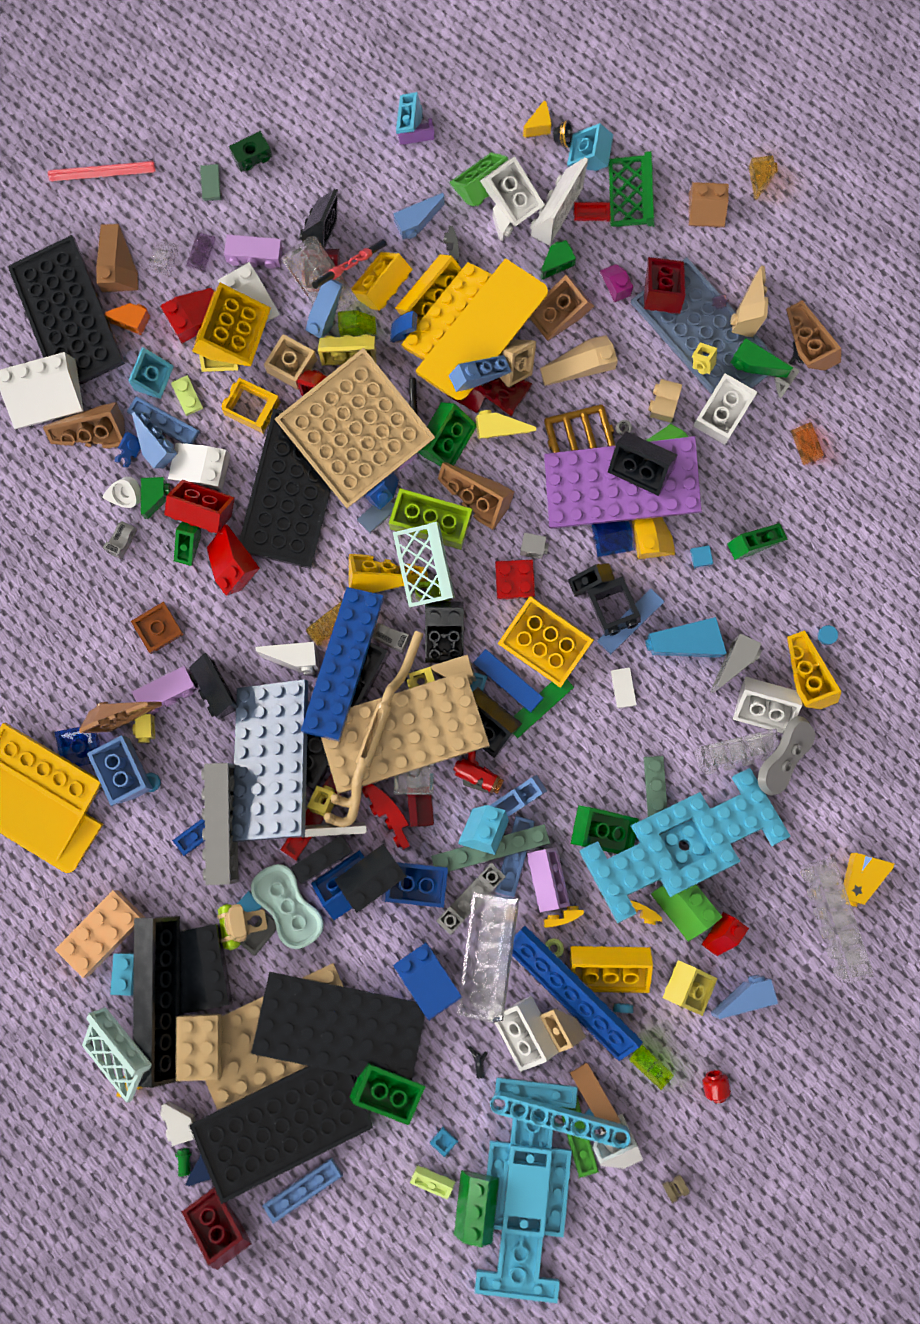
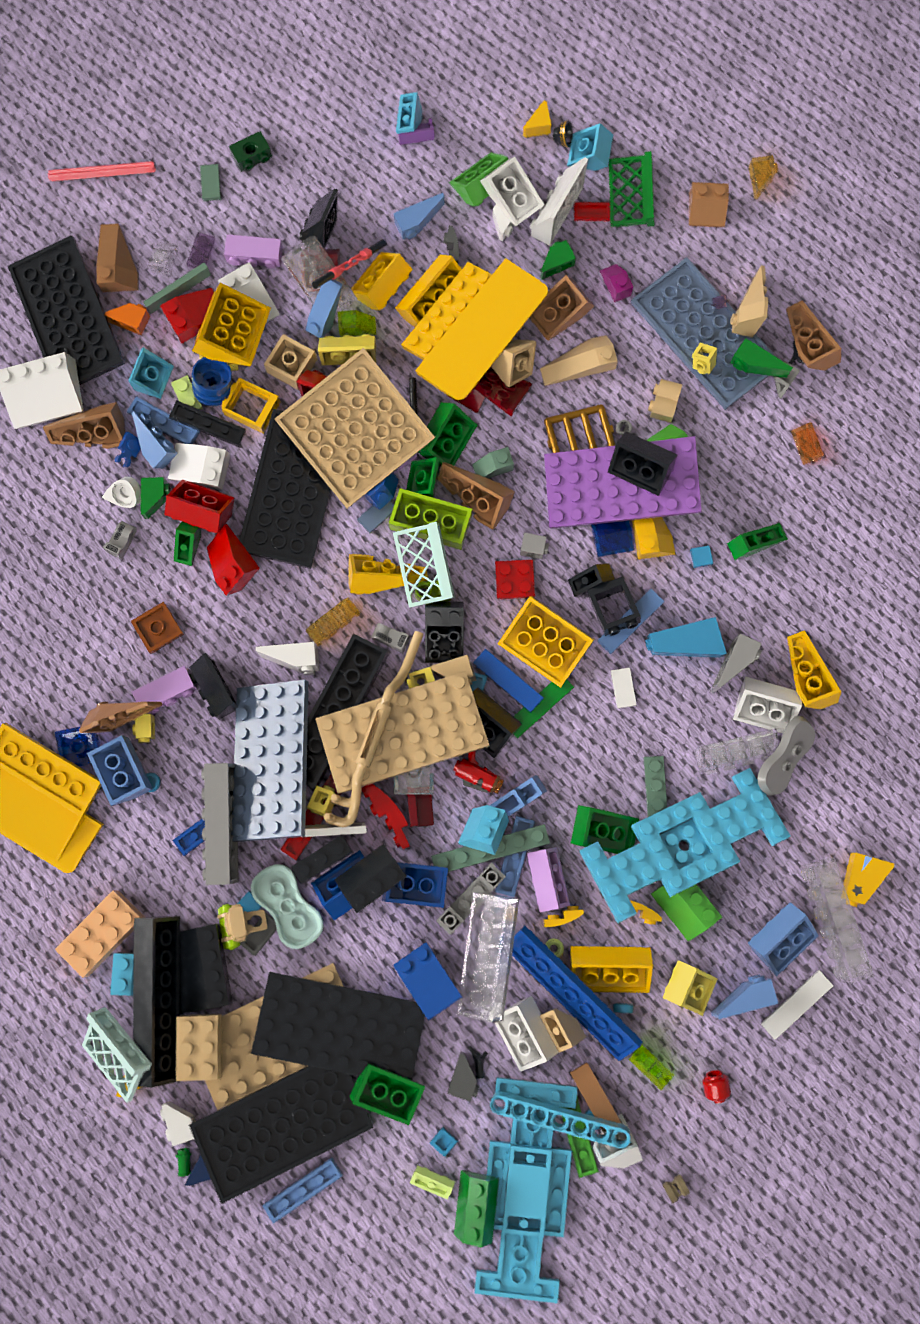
(177, 287): none -> sand green tile
(207, 423): none -> black tile
(211, 381): none -> blue wheel
(216, 1229): dark red slope -> none
(342, 664): blue plate -> none
(402, 325): blue slope -> none
(424, 476): none -> green slope
(463, 1080): none -> dark grey slope
(478, 372): medium blue slope -> none
(494, 463): none -> sand green slope
(497, 425): light yellow slope -> none
(664, 285): dark red slope -> none
(724, 409): white slope -> none
(725, 935): red slope -> none
(783, 938): none -> medium blue slope
(796, 1004): none -> white tile
(827, 635): dark azure tile -> none

